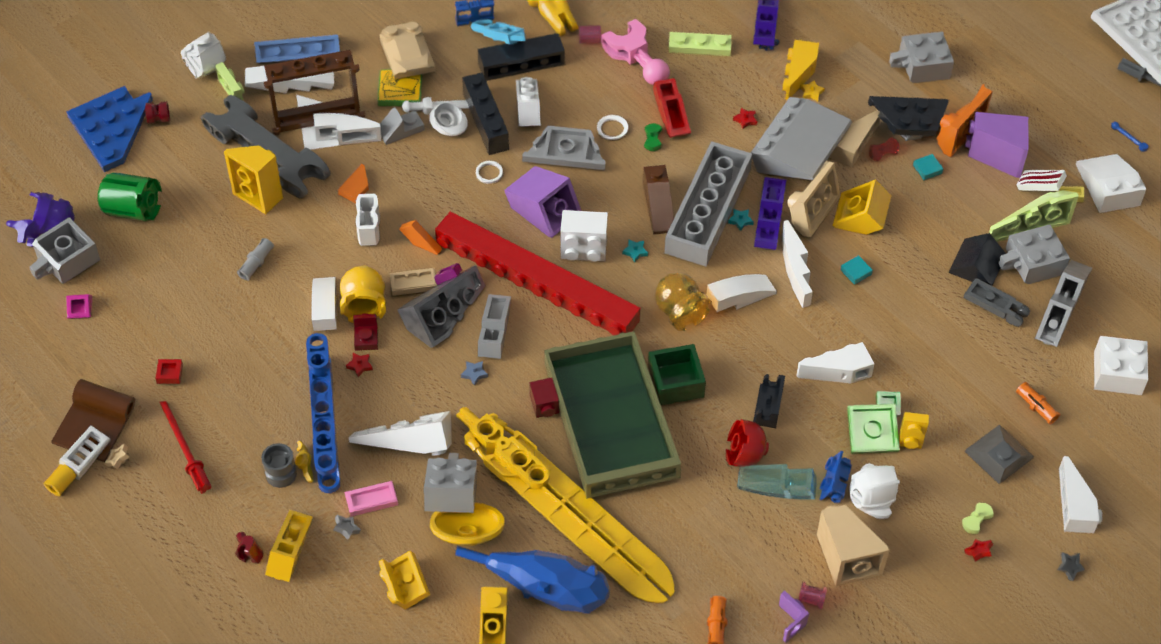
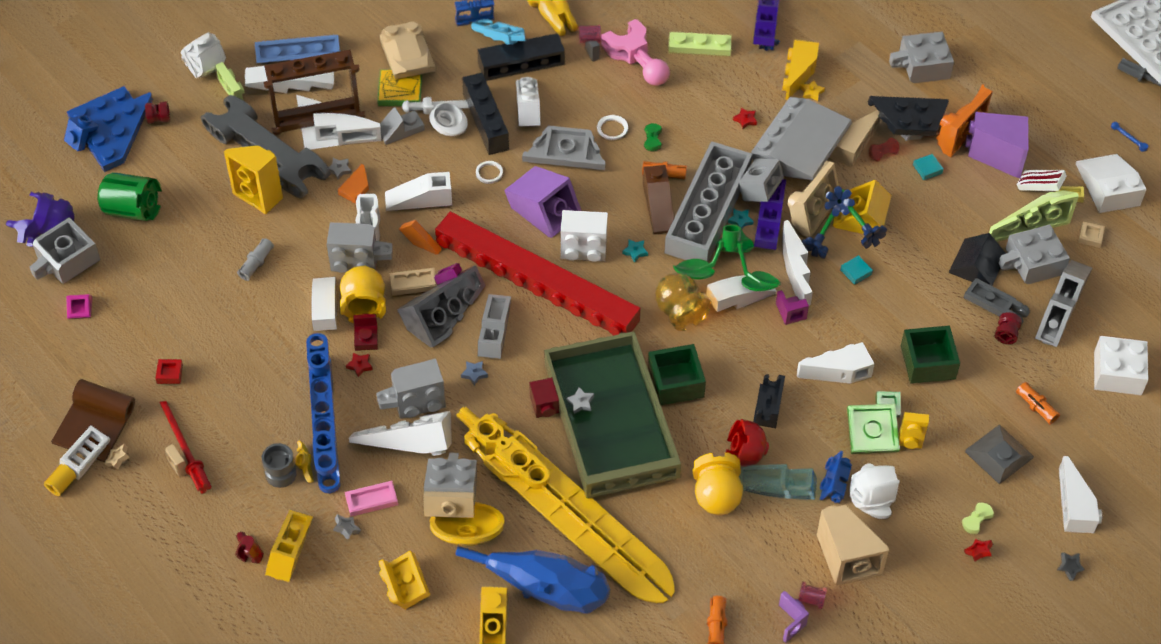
(78, 130): none -> blue bracket
(176, 460): none -> tan tile
(339, 167): none -> light grey piece
(355, 246): none -> light grey hinge
(414, 390): none -> light grey hinge
(422, 192): none -> white slope
(449, 504): none -> tan plate
(581, 400): none -> light grey piece
(593, 50): none -> dark grey tile
(671, 107): red slope -> none
(673, 171): none -> orange pin
(718, 483): none -> yellow tile
(732, 241): none -> green plant
(761, 180): none -> light grey brick
(791, 308): none -> magenta panel
(839, 203): none -> dark blue plant
(930, 354): none -> dark green piece
(1008, 332): none -> dark red wheel
(1091, 234): none -> tan tile

